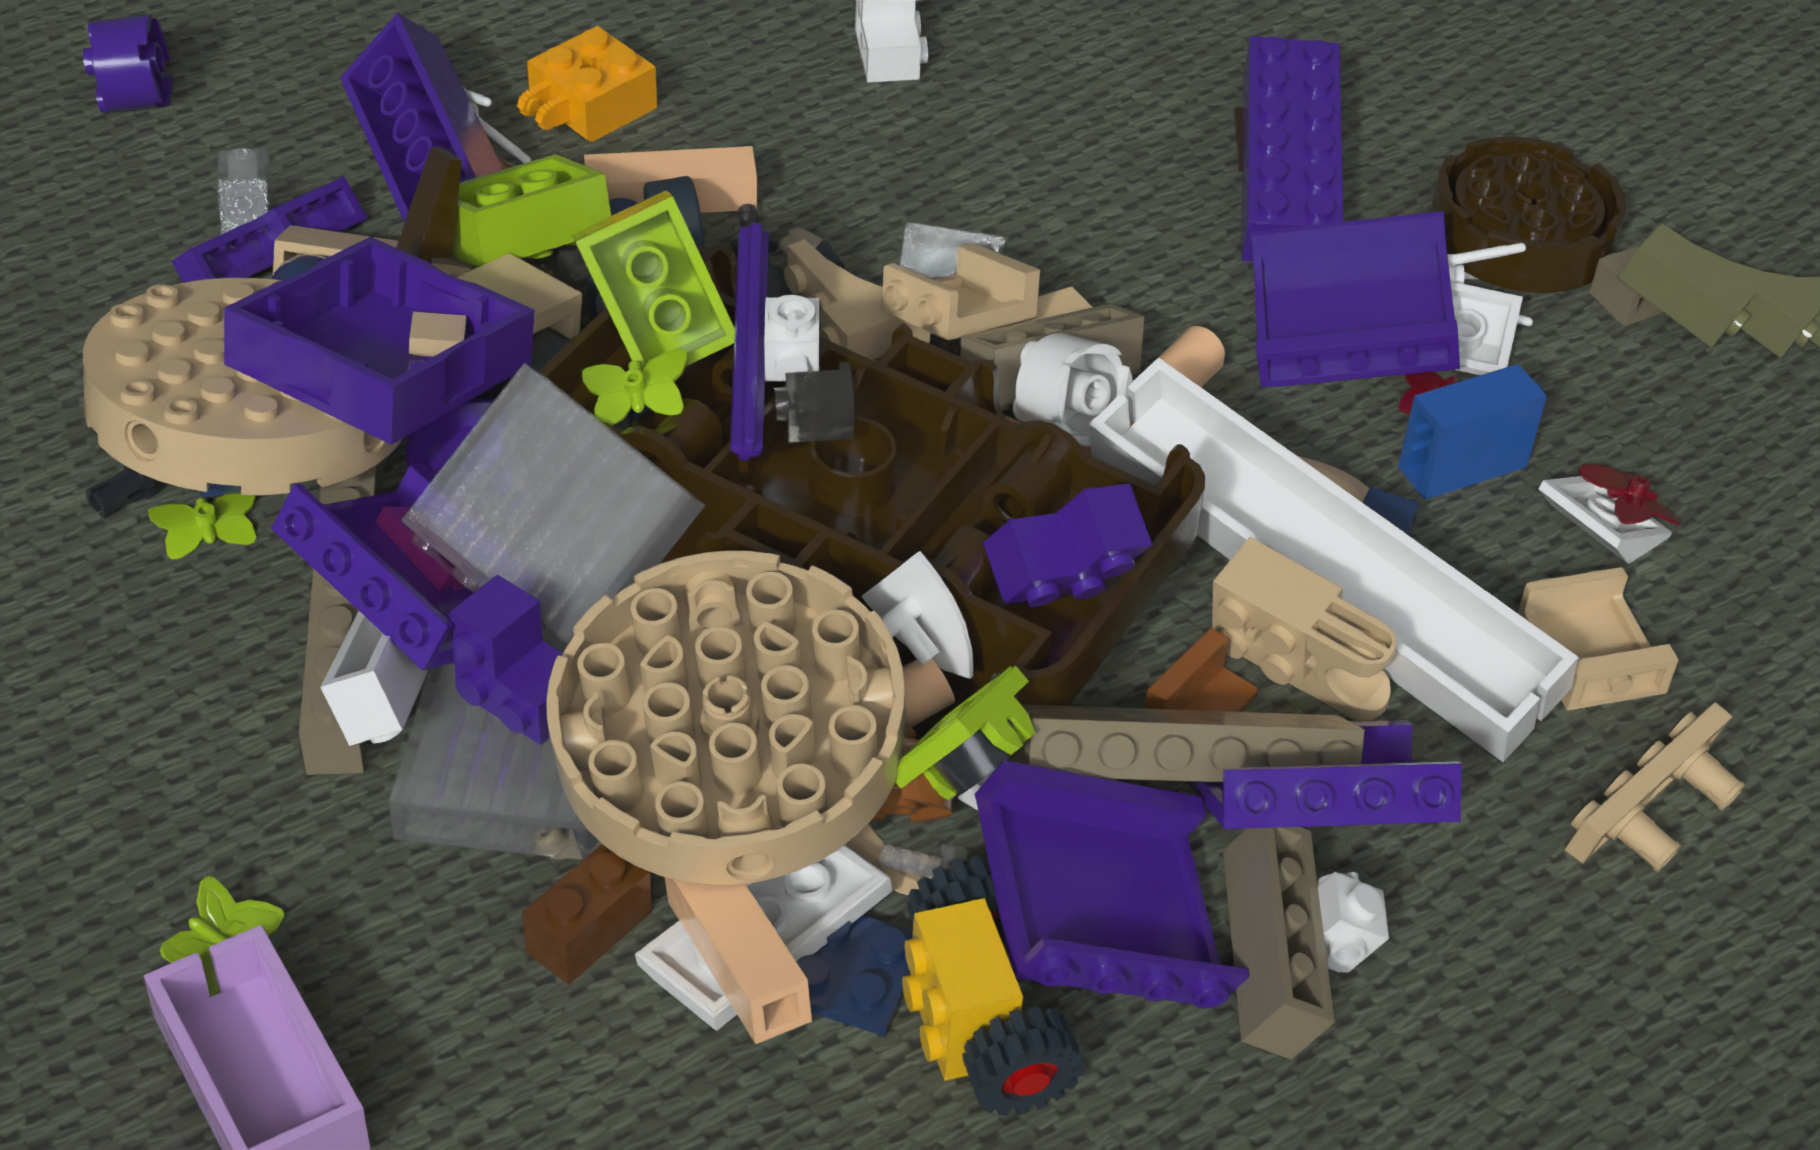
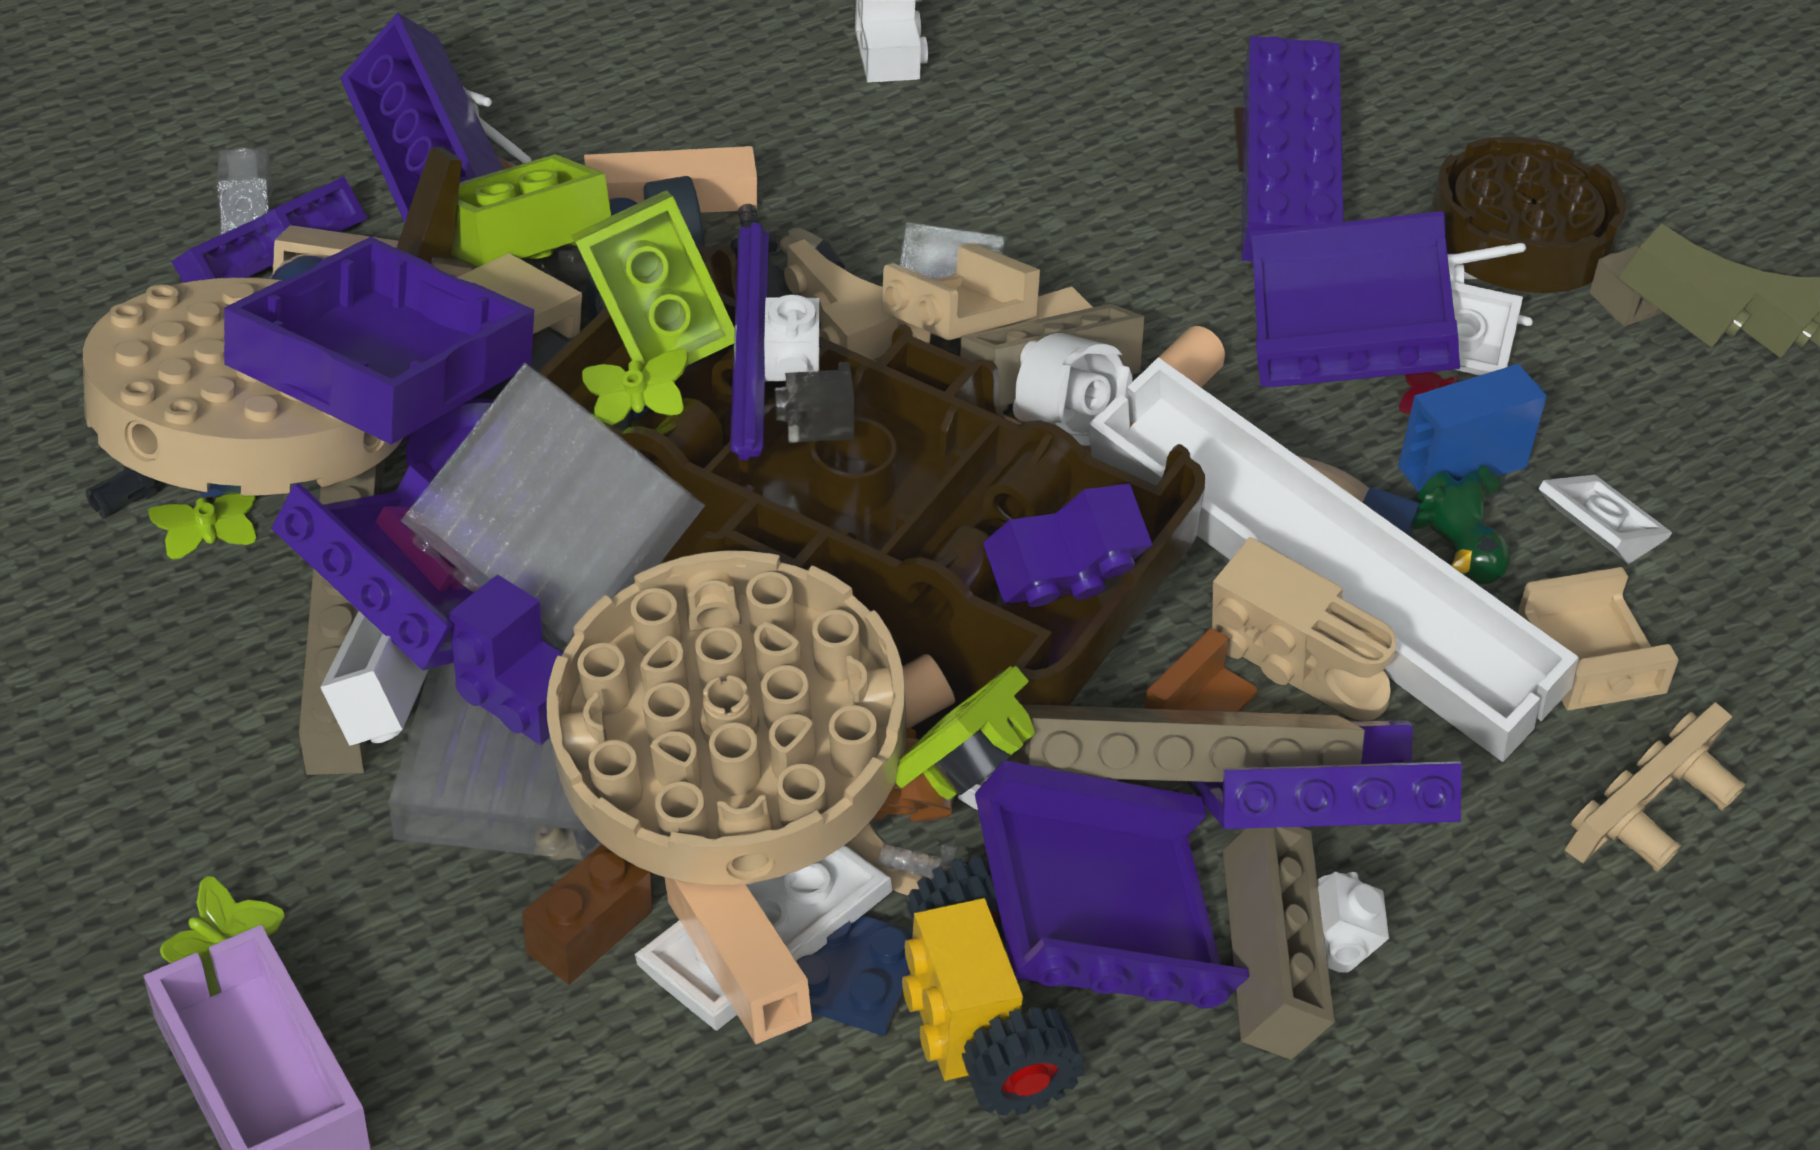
(128, 63): dark purple brick -> none
(435, 332): tan tile -> none
(589, 85): light orange hinge -> none
(923, 615): white shield -> none
(1458, 515): none -> dark green animal
(1635, 499): dark red piece -> none

